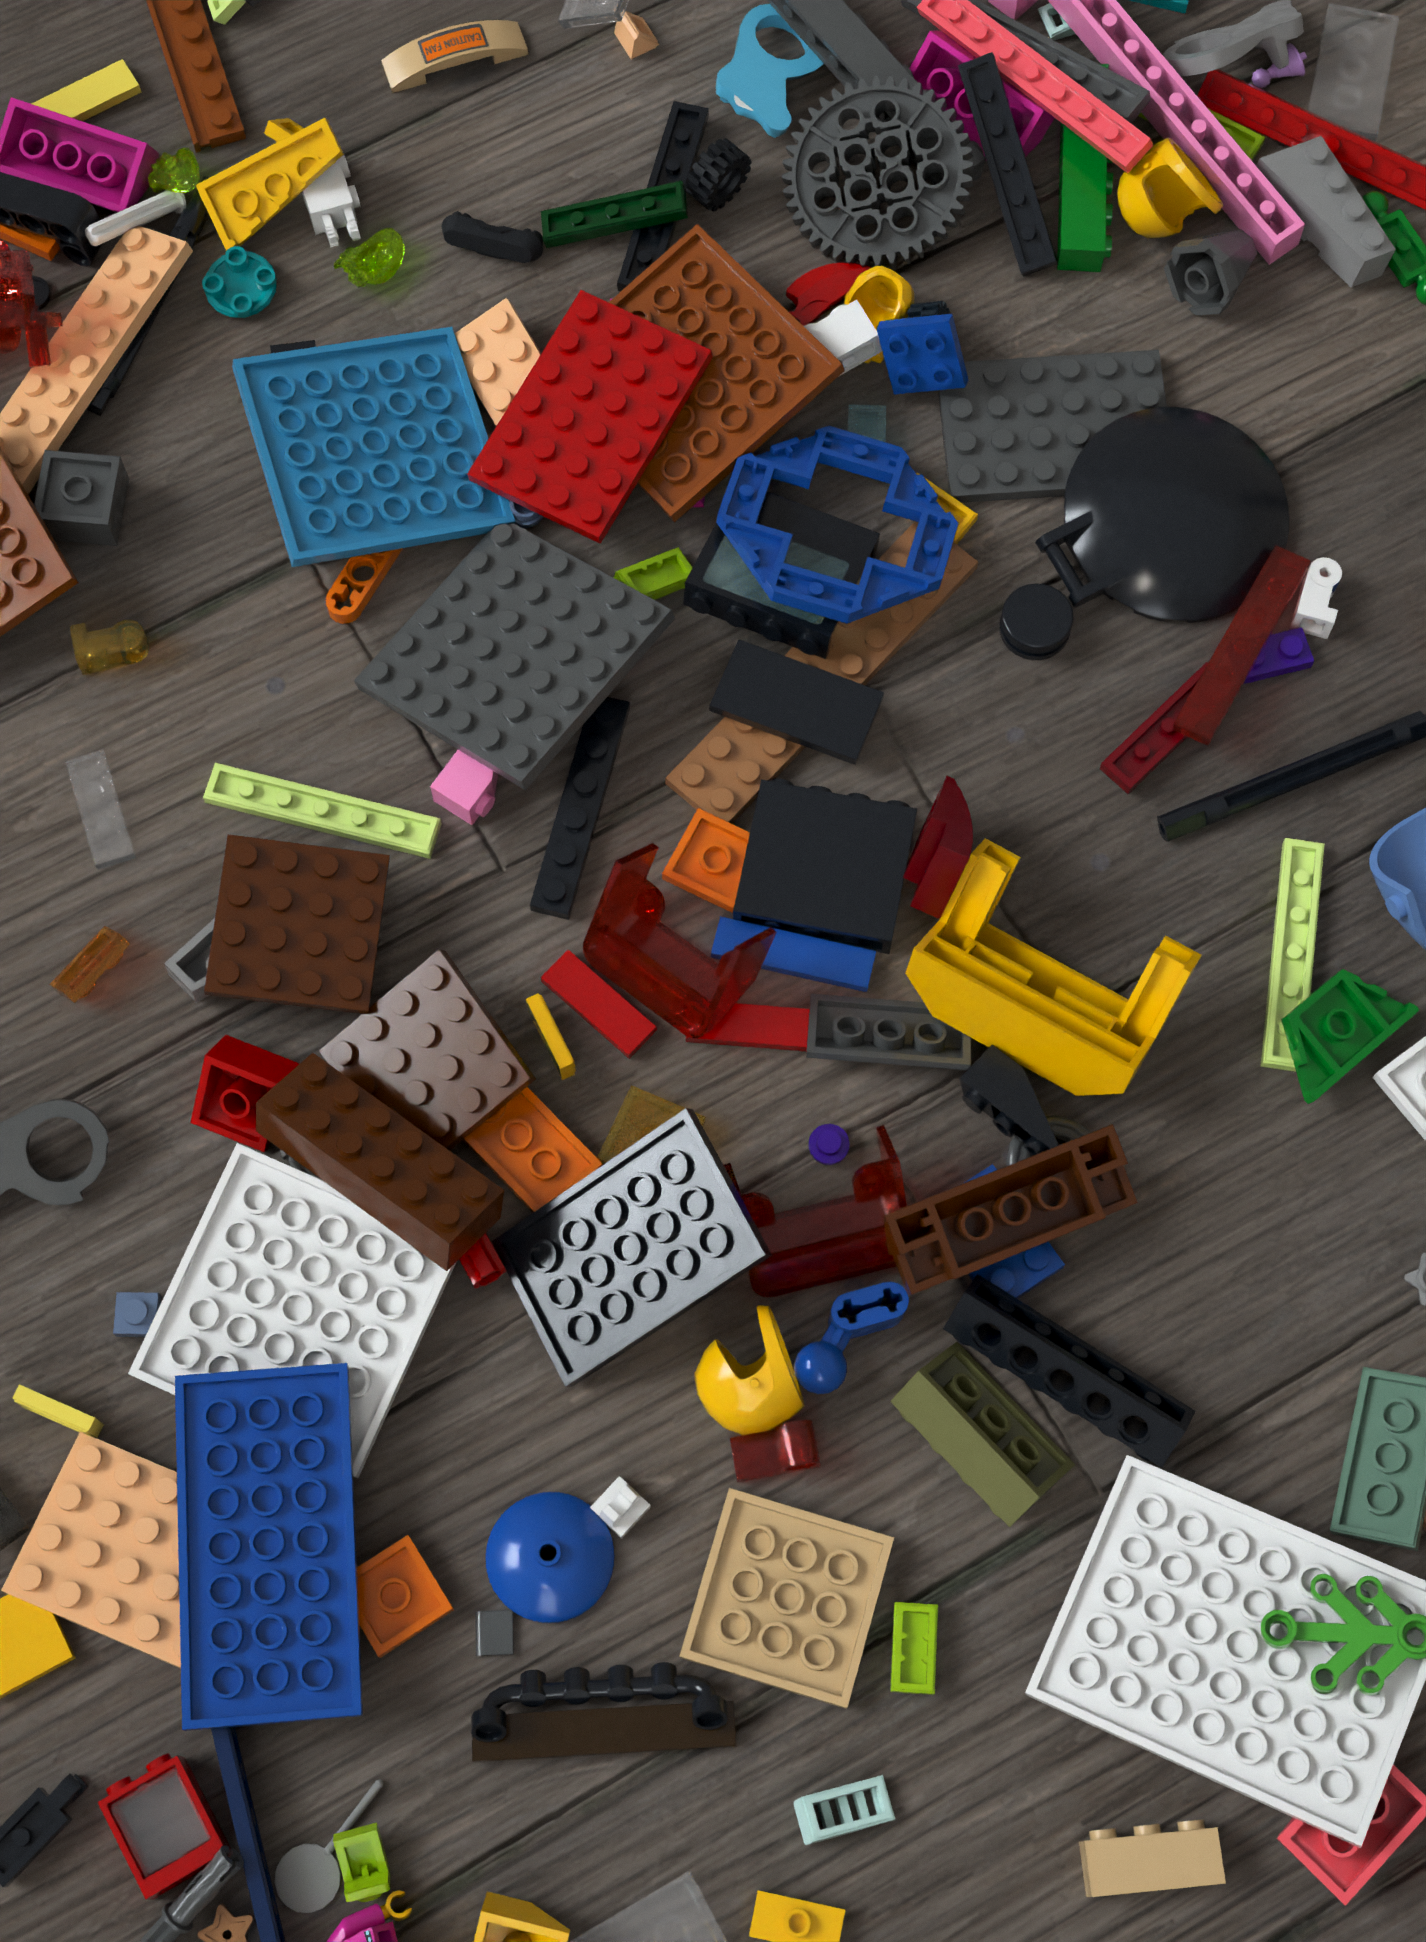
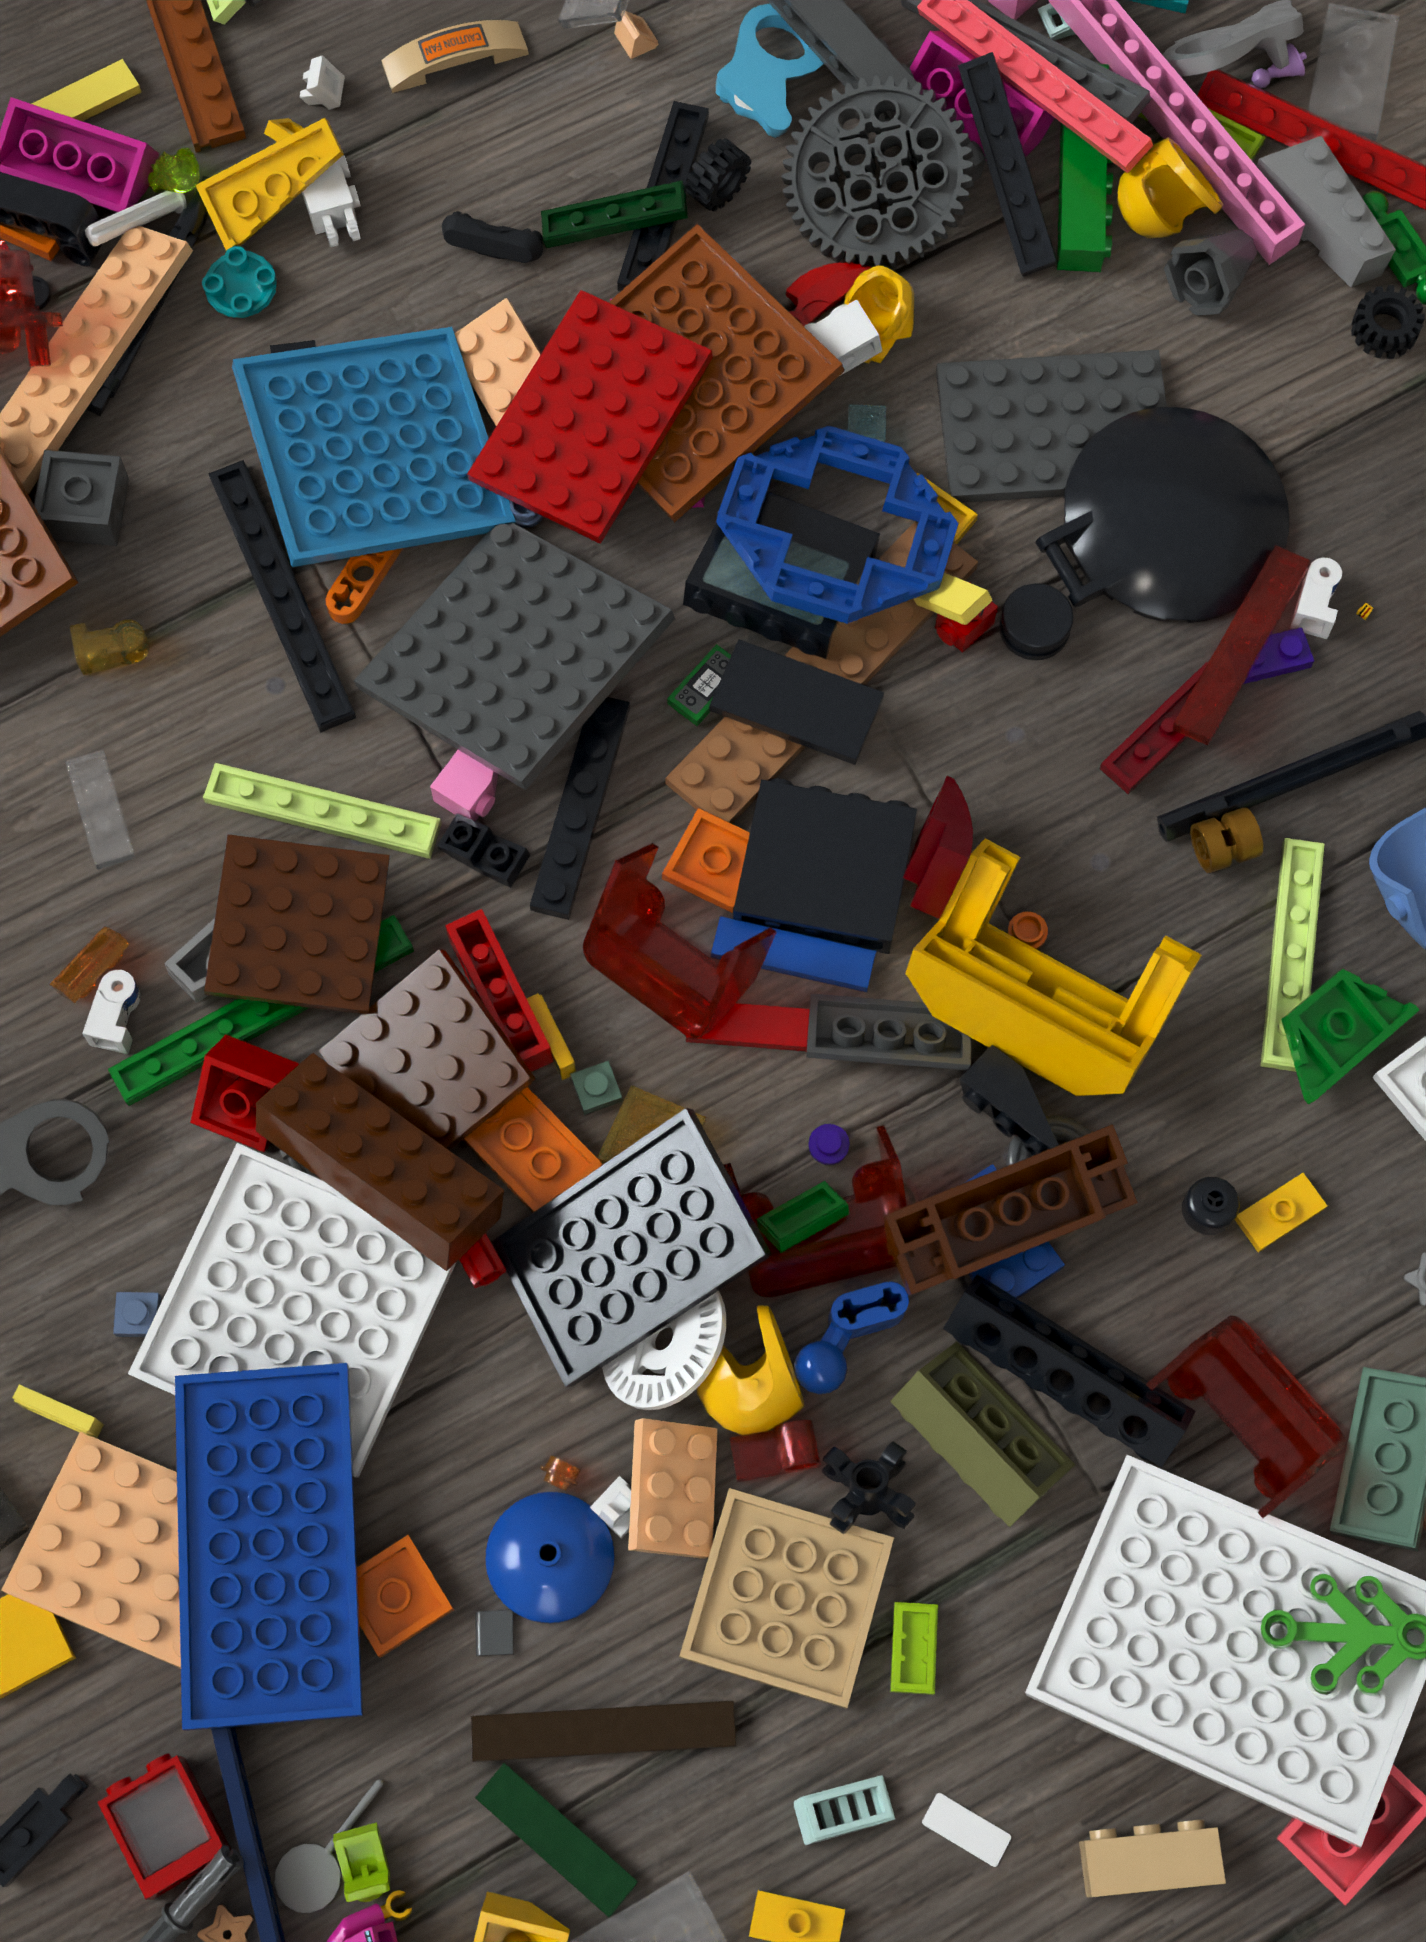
(110, 1012): none -> white leg
(241, 1019): none -> green tile
(282, 596): none -> black tile
(323, 84): none -> white tile
(374, 259): clear neon green hat -> none
(483, 851): none -> black slope
(498, 987): none -> red brick
(556, 1840): none -> dark green tile
(560, 1473): none -> clear orange plate
(596, 1087): none -> sand green plate
(598, 1004): red tile -> none
(658, 574): lime plate -> none
(672, 1488): none -> light nougat plate
(685, 1362): none -> white piece
(698, 688): none -> tile
(708, 1710): black bar -> none
(803, 1216): none -> green tile
(864, 1501): none -> black pin
(923, 350): blue plate -> none
(955, 599): none -> light yellow tile
(965, 635): none -> red brick
(966, 1829): none -> white sticker
(1029, 929): none -> orange plate
(1215, 1217): none -> black head
(1221, 842): none -> pearl gold wheel
(1259, 1405): none -> clear red windscreen
(1280, 1212): none -> yellow plate
(1364, 611): none -> yellow piece
(1391, 304): none -> black tyre

